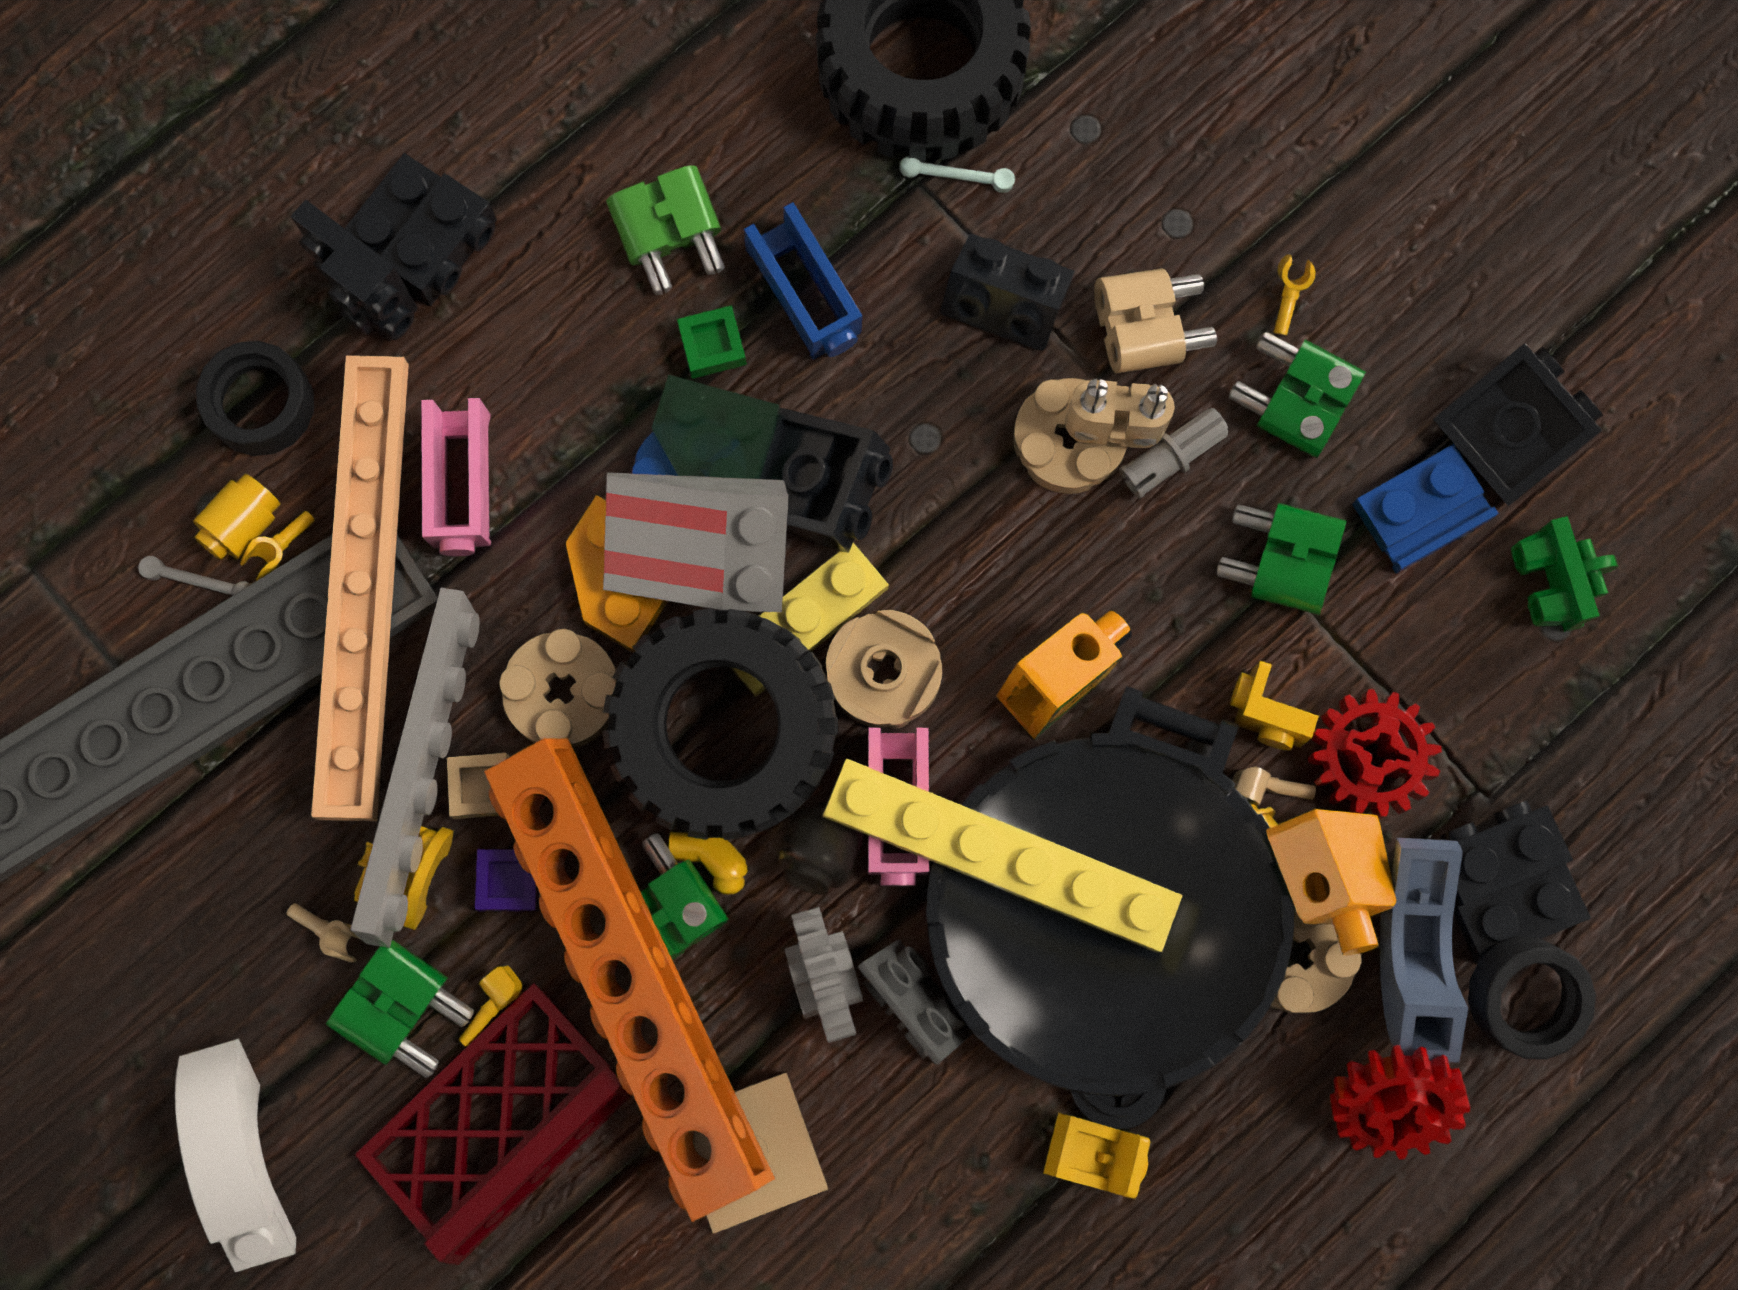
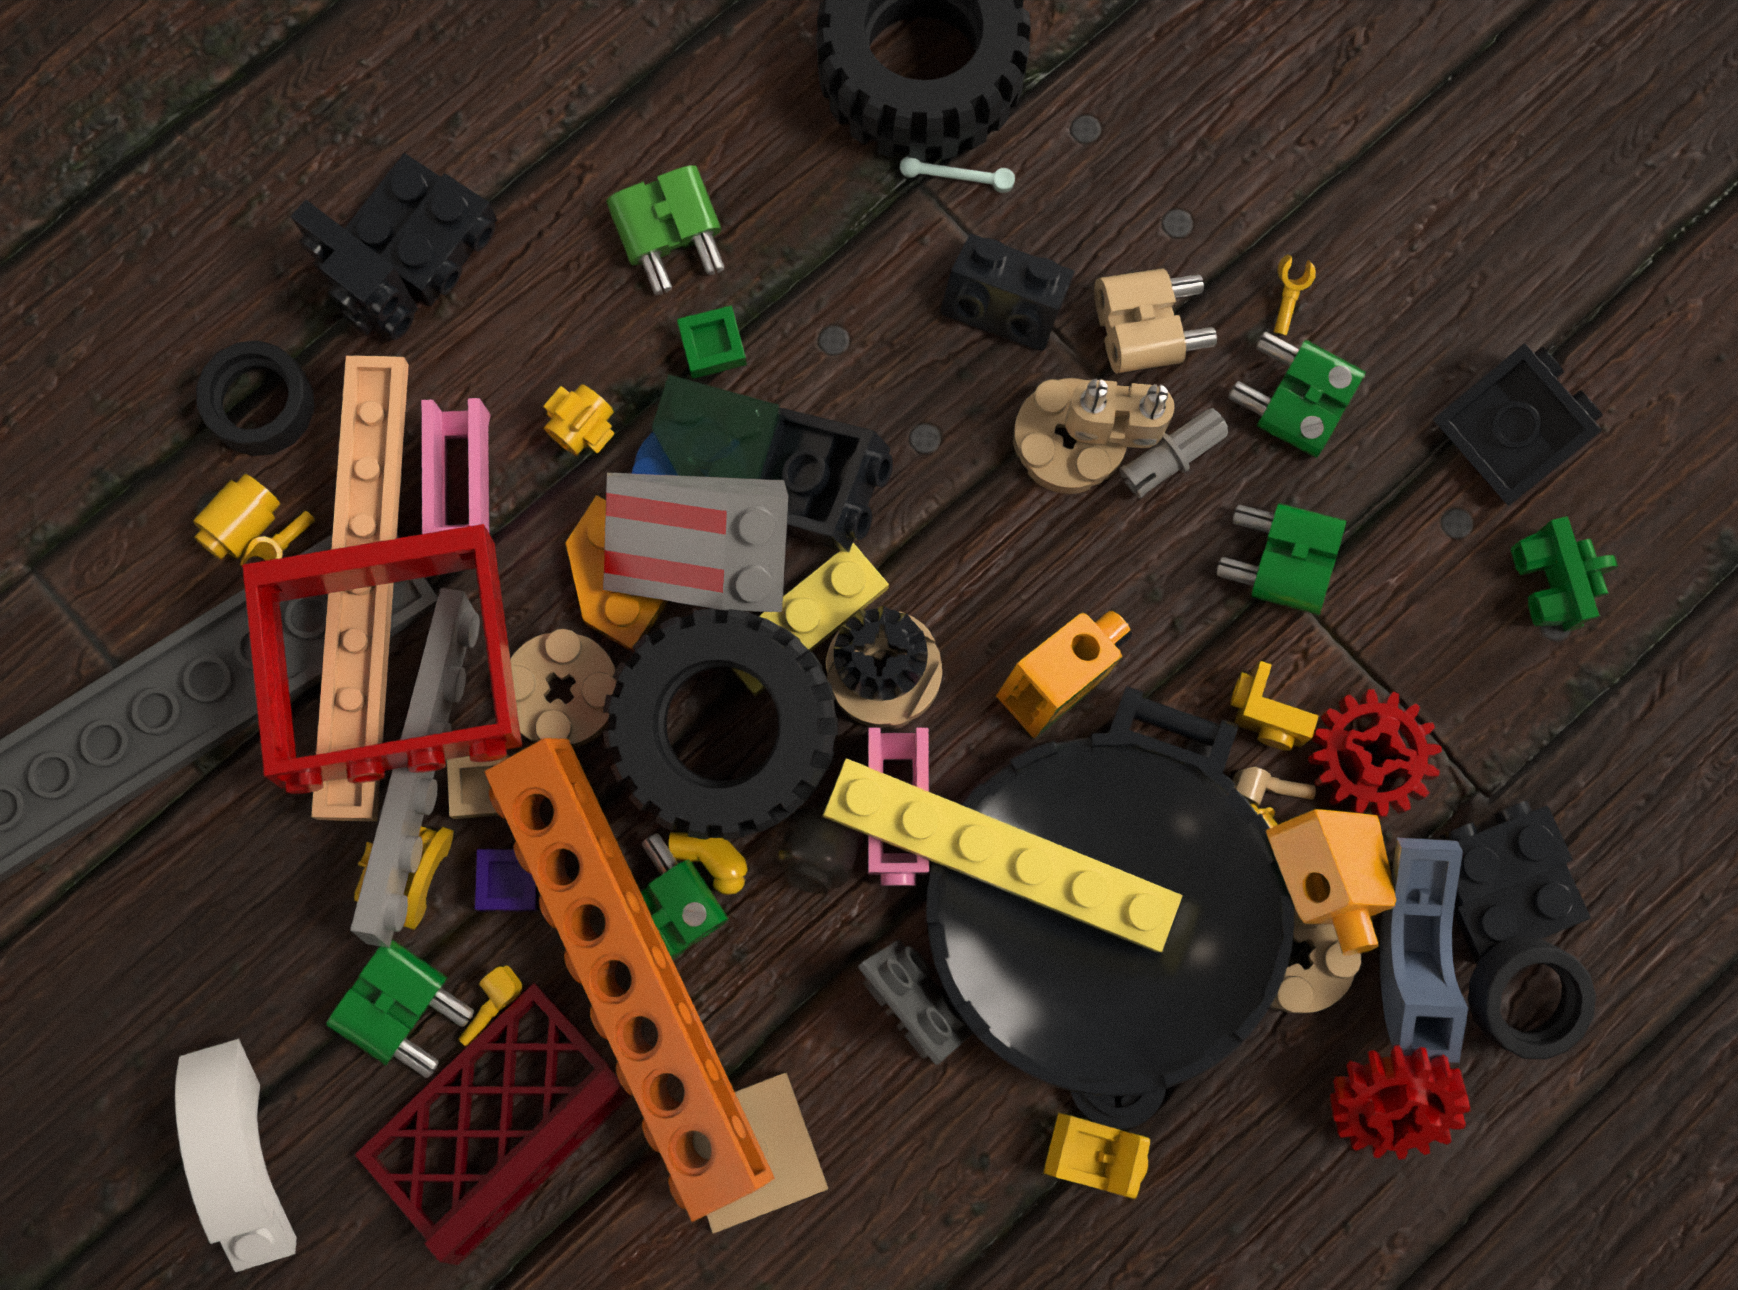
(154, 569): light grey hinge -> none
(332, 934): tan hand -> none
(355, 568): none -> red window
(579, 419): none -> yellow gear
(796, 235): blue window -> none
(823, 974): light grey gear -> none
(858, 670): none -> black gear
(1424, 508): blue plate -> none

